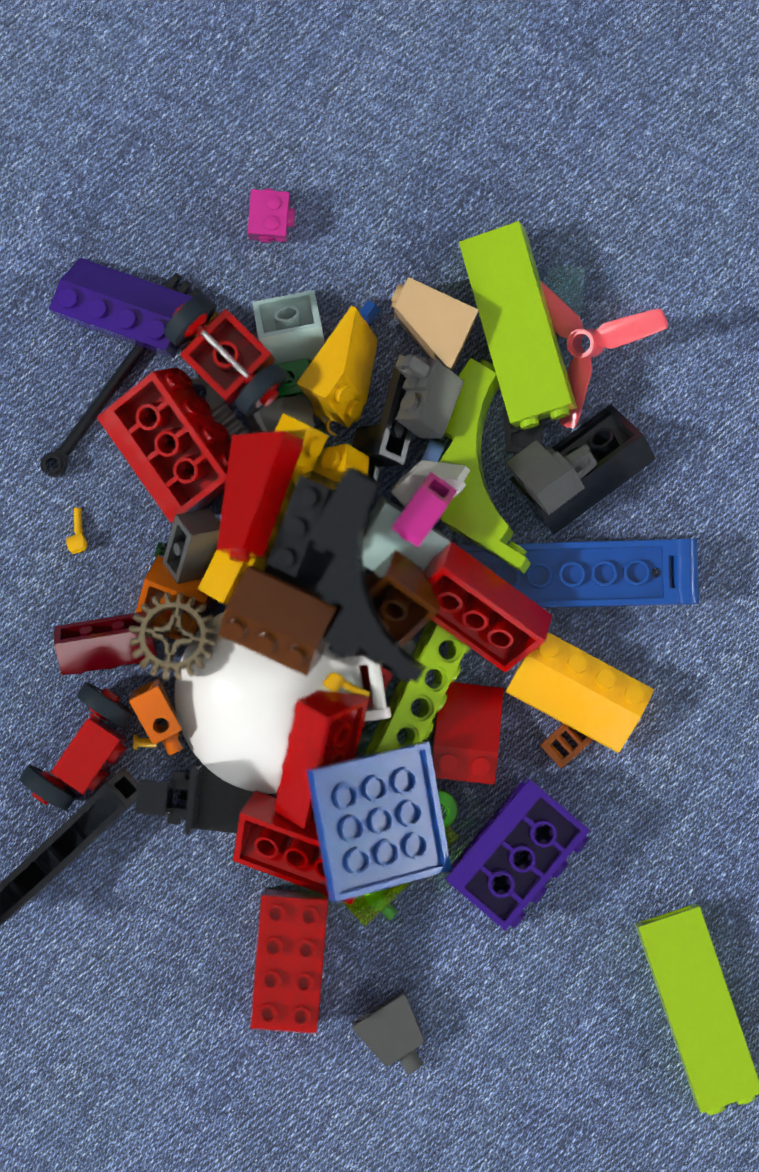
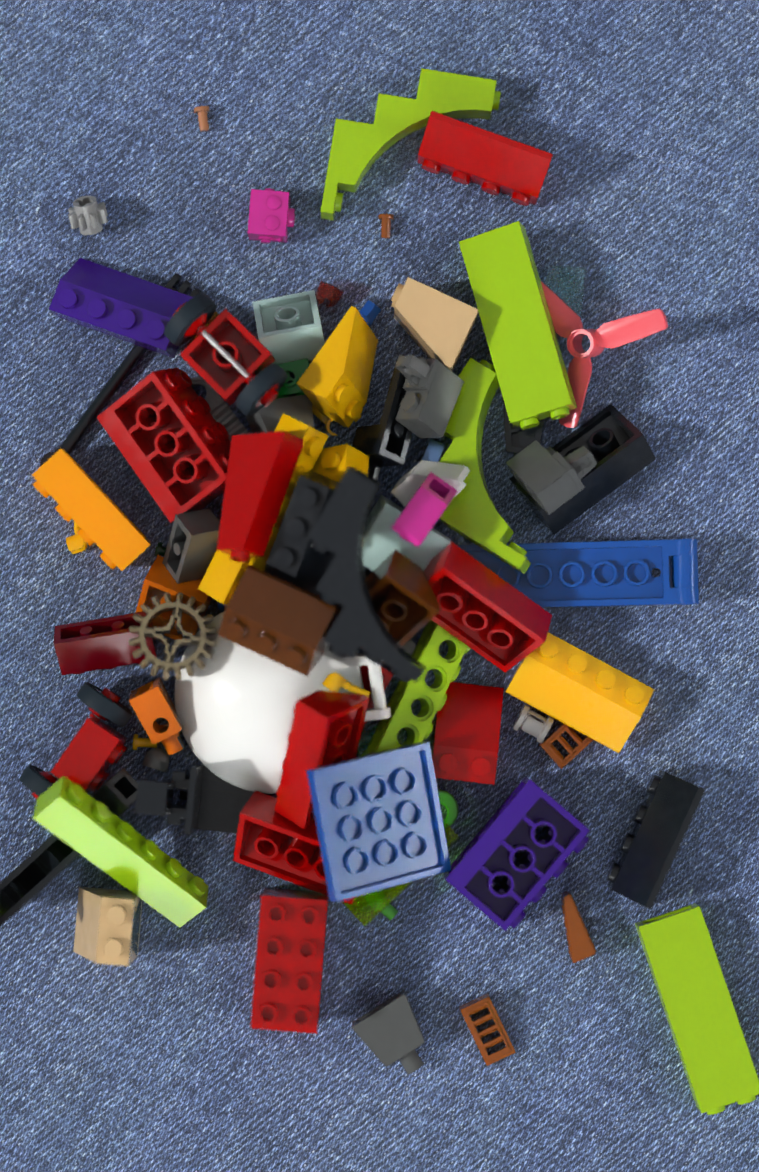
(88, 215): none -> light grey gear
(91, 509): none -> light orange brick
(108, 926): none -> tan slope
(121, 851): none -> lime brick
(157, 759): none -> dark grey hinge
(202, 117): none -> nougat piece
(330, 292): none -> clear red hinge
(360, 144): none -> lime arch
(385, 225): none -> dark orange piece
(475, 1006): none -> dark orange slope
(483, 159): none -> red slope
(533, 723): none -> light grey bush
(578, 938): none -> dark orange slope
(655, 838): none -> black slope

